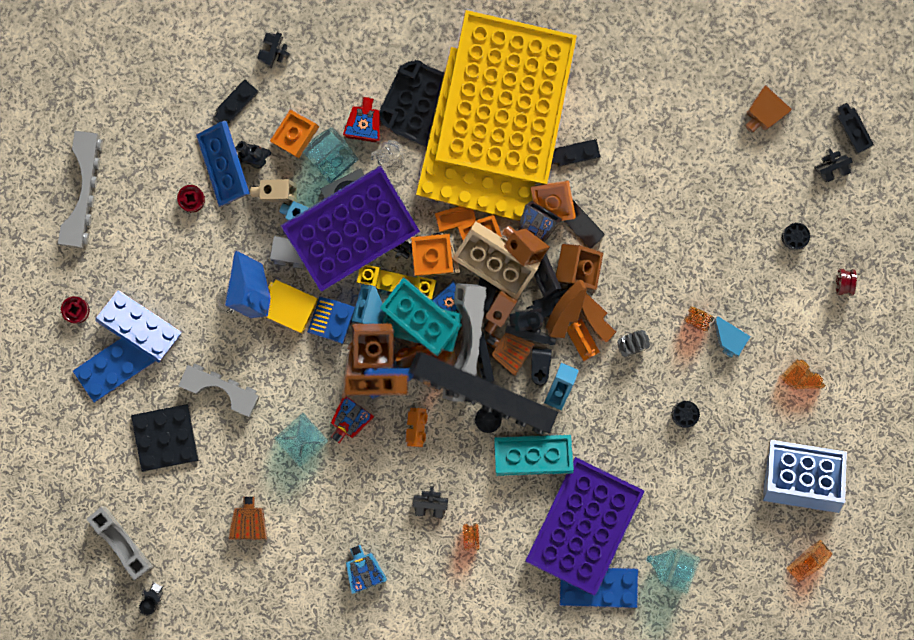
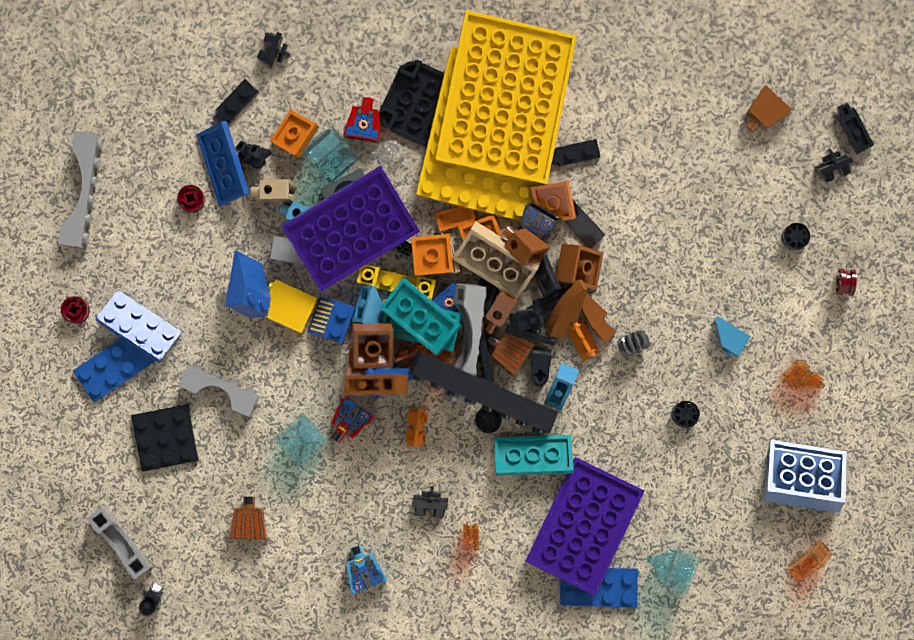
(698, 318): clear orange wheel -> none

